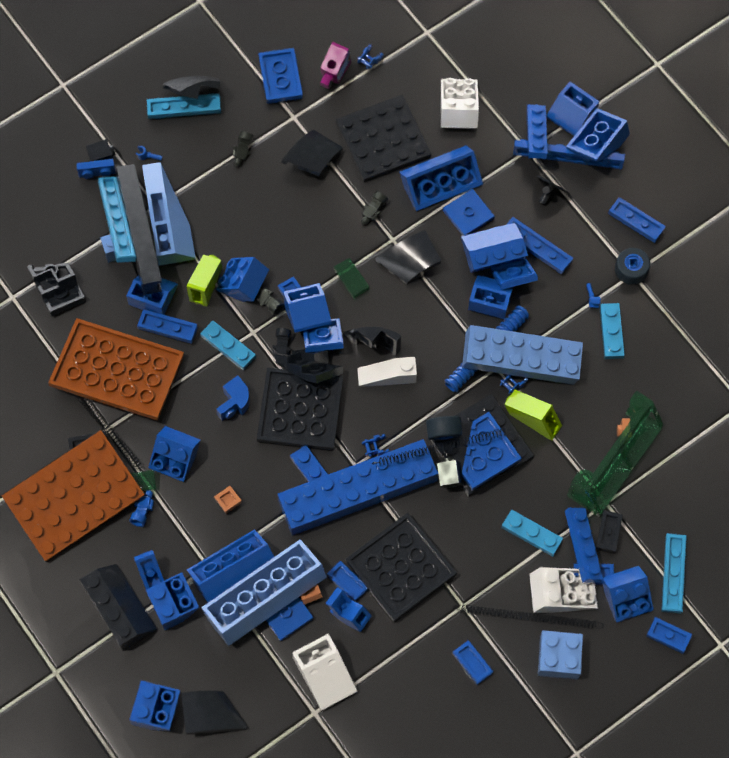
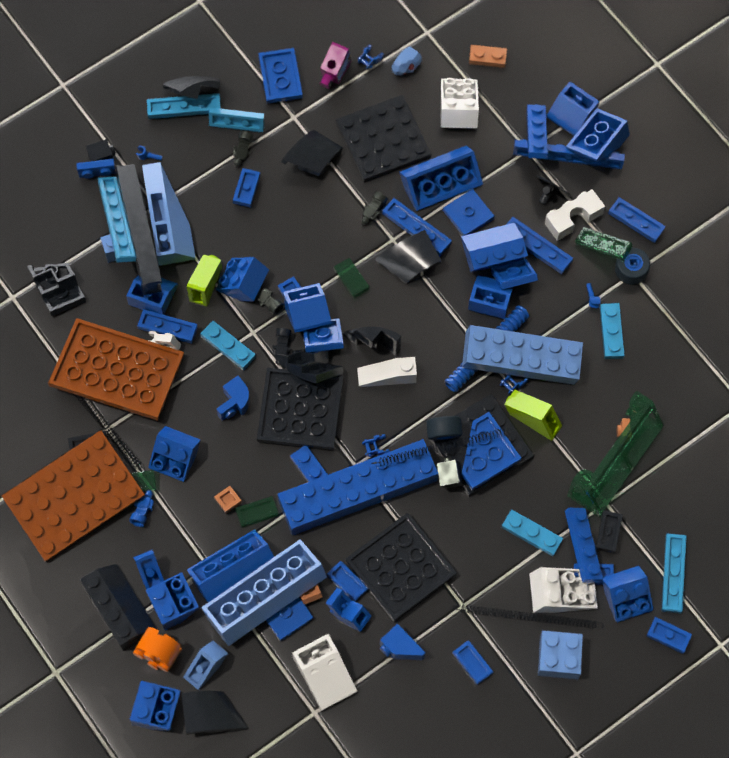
(157, 649): none -> orange brick
(166, 340): none -> white plate
(205, 664): none -> medium blue slope
(236, 119): none -> dark azure plate
(246, 187): none -> blue plate
(256, 511): none -> clear green tile
(400, 645): none -> blue slope
(406, 61): none -> medium blue rock
(414, 224): none -> blue plate
(488, 56): none -> nougat plate
(586, 205): none -> white arch
(603, 243): none -> clear green tile

